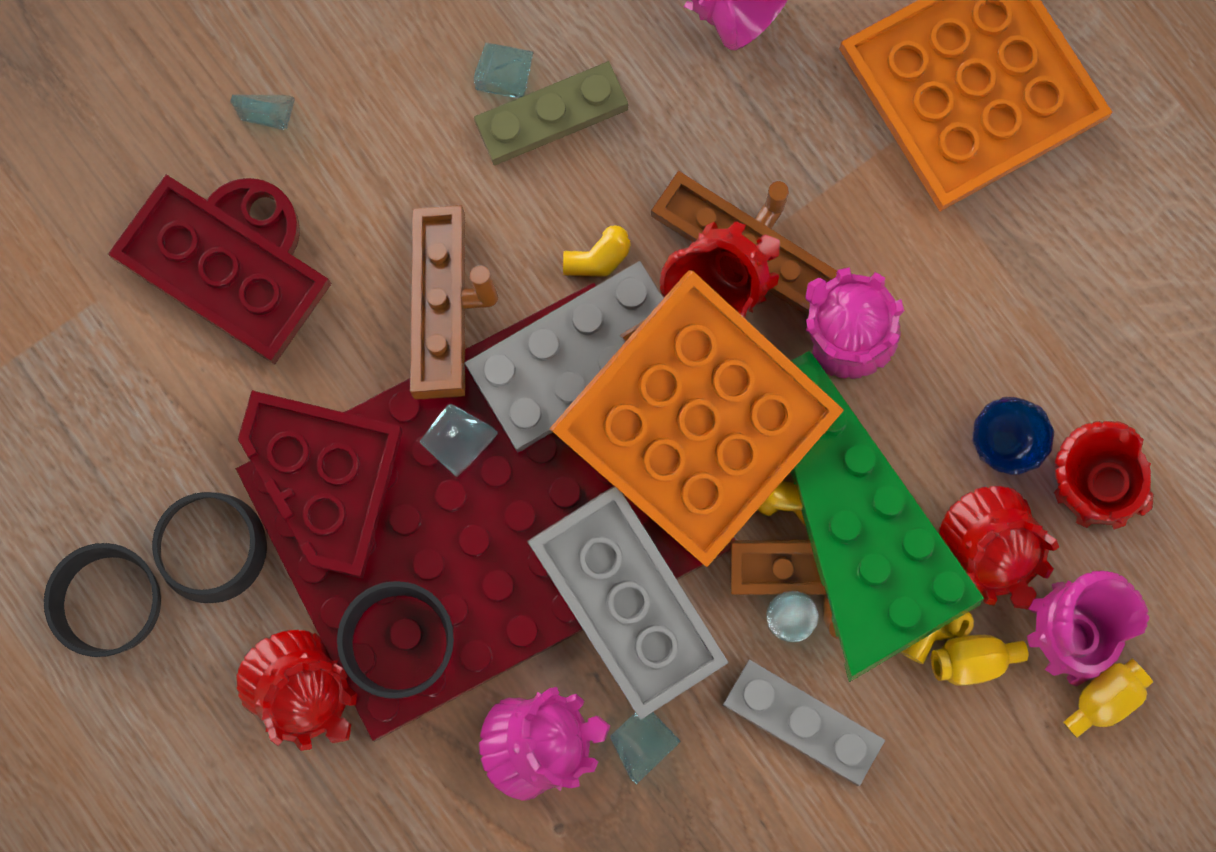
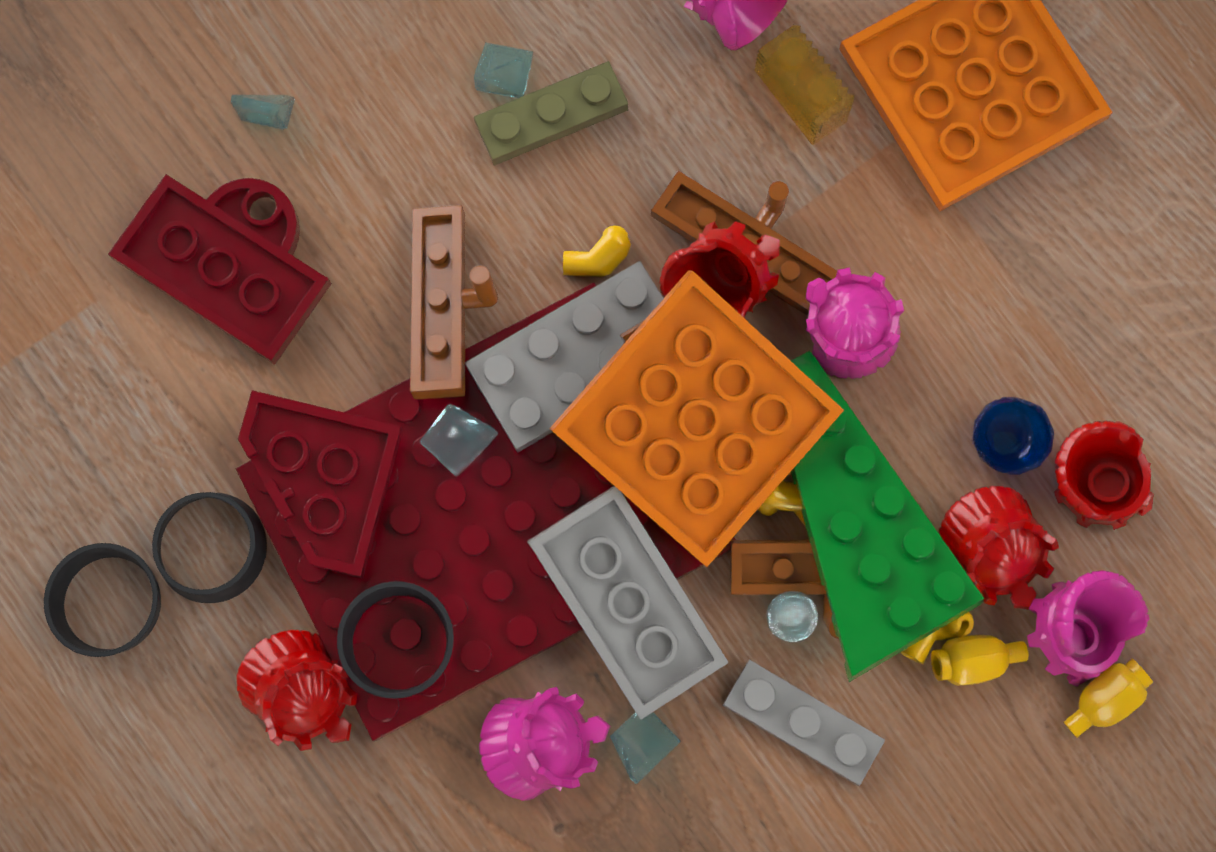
(804, 84): none -> clear yellow brick

